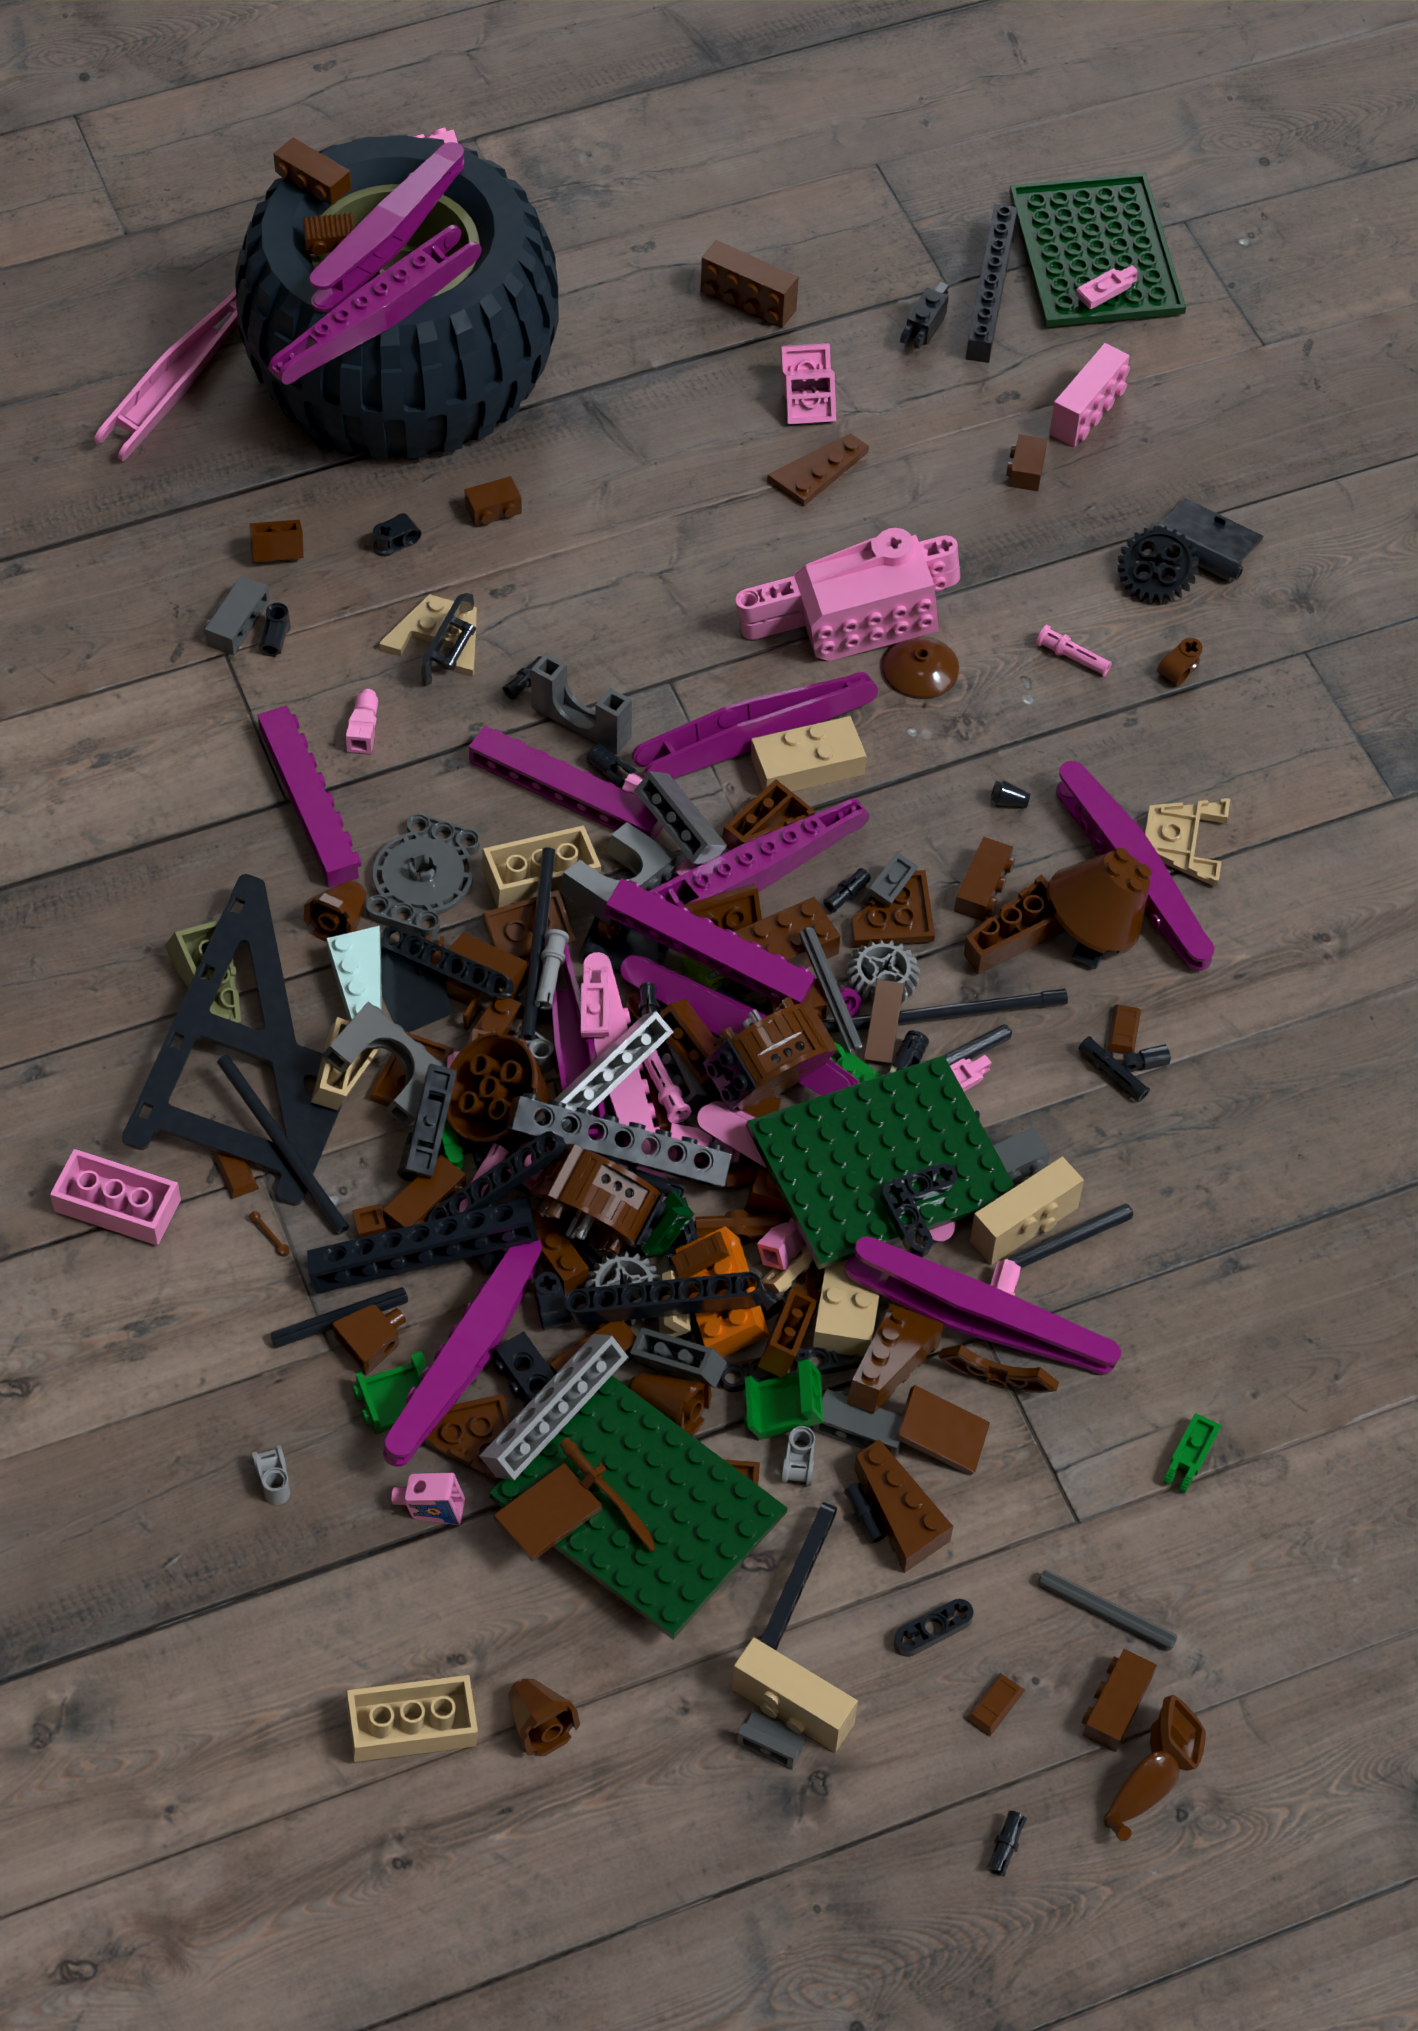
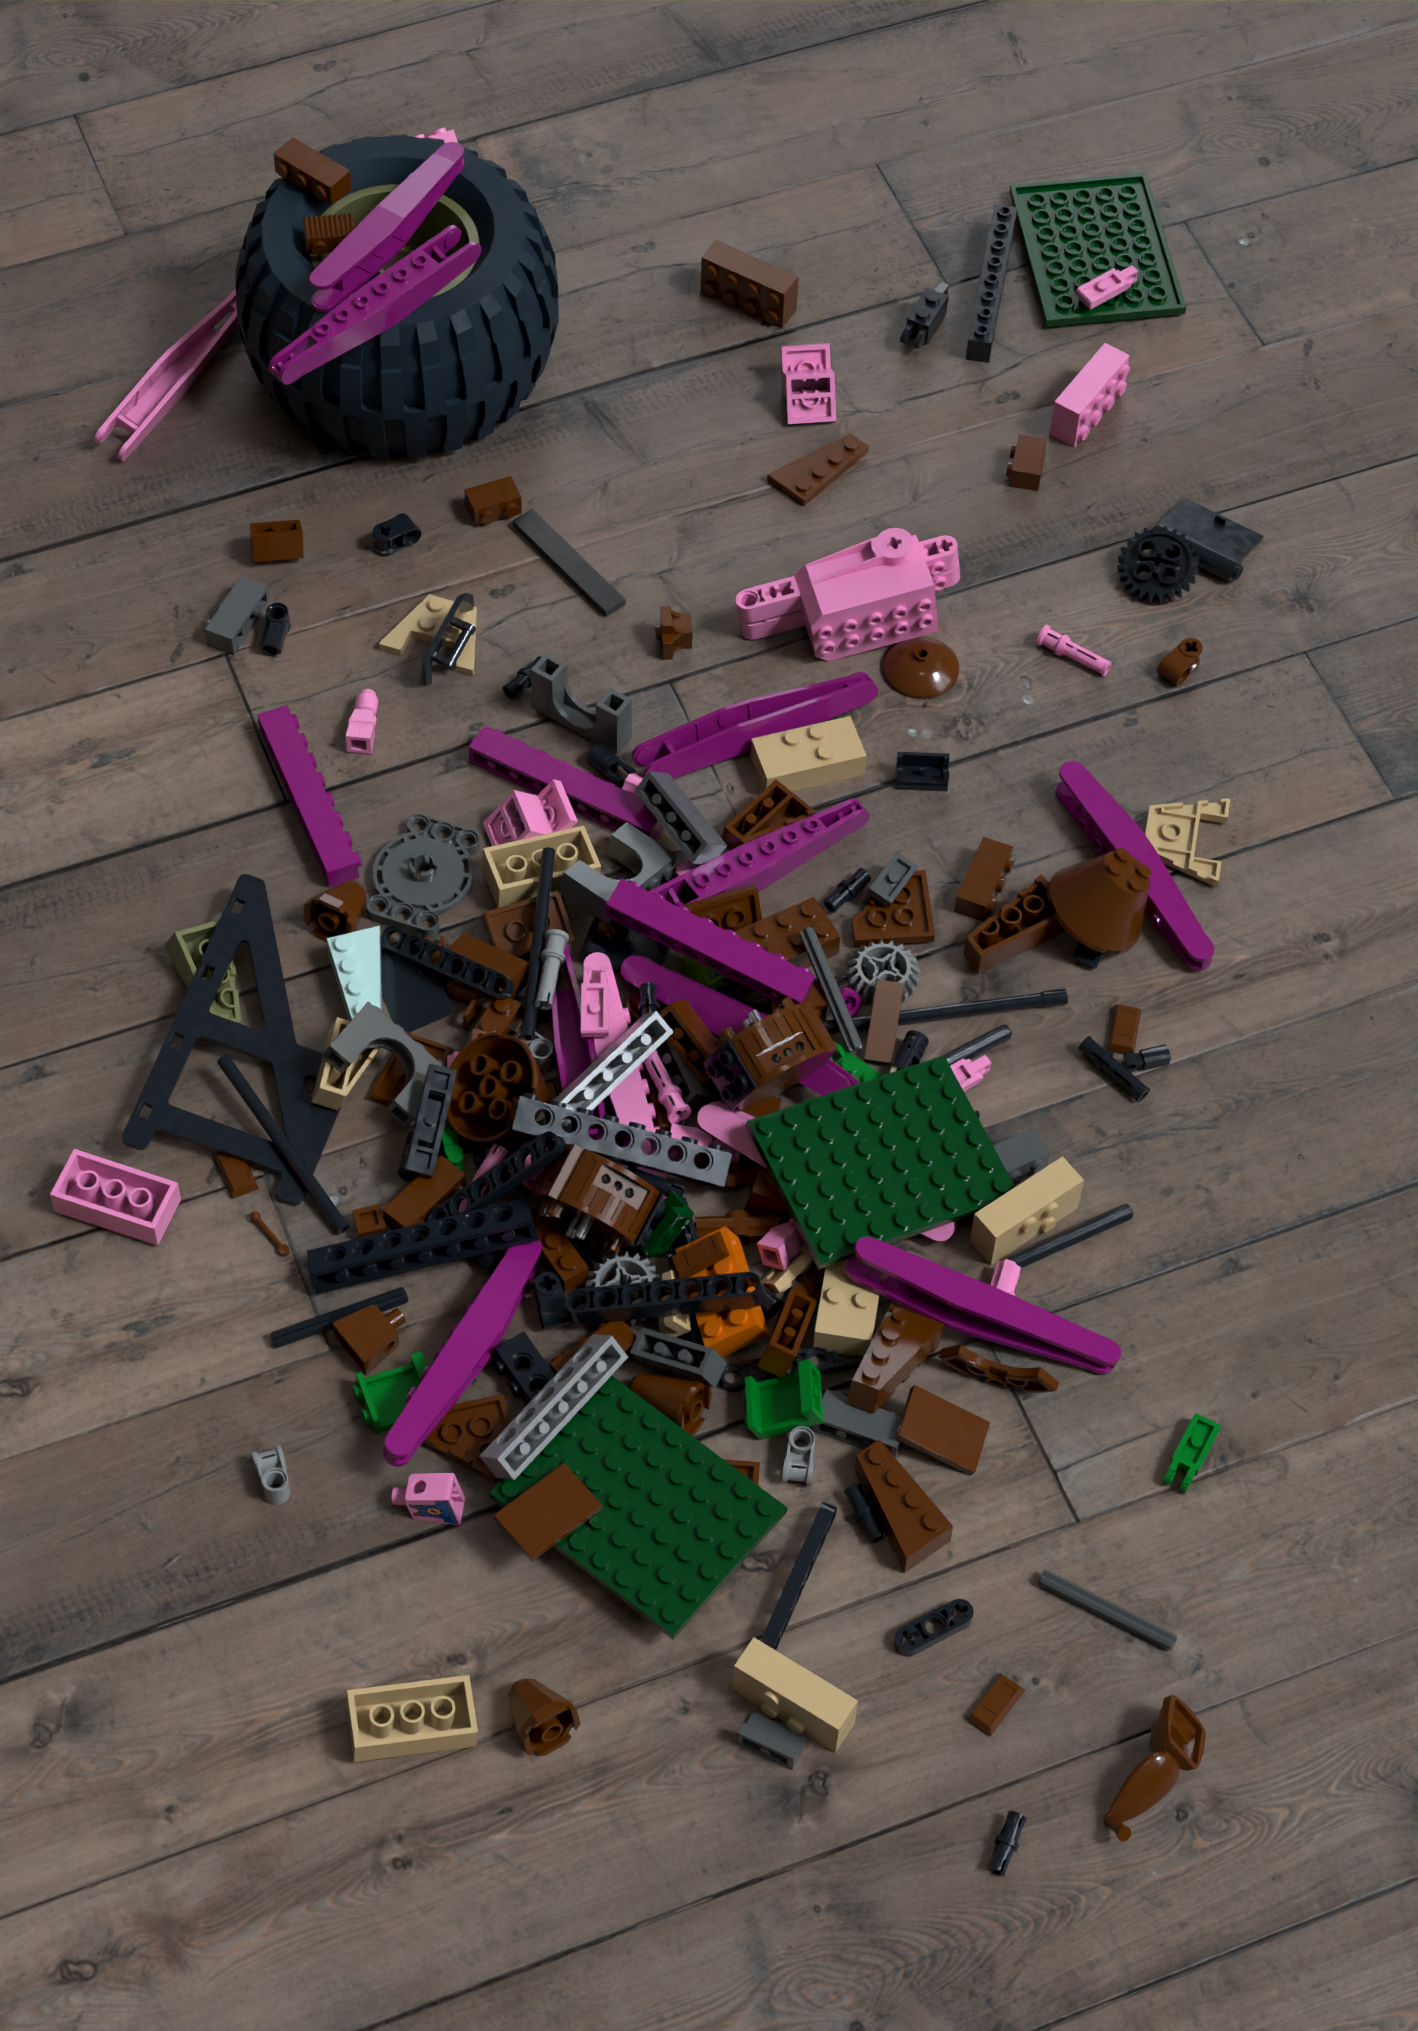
(530, 815): none -> bright pink bracket
(569, 562): none -> black tile
(592, 1475): reddish brown sword -> none
(673, 631): none -> reddish brown brick
(907, 1200): black beam -> none
(922, 771): none -> black hinge
(1009, 795): black cone -> none
(1118, 1699): reddish brown brick -> none

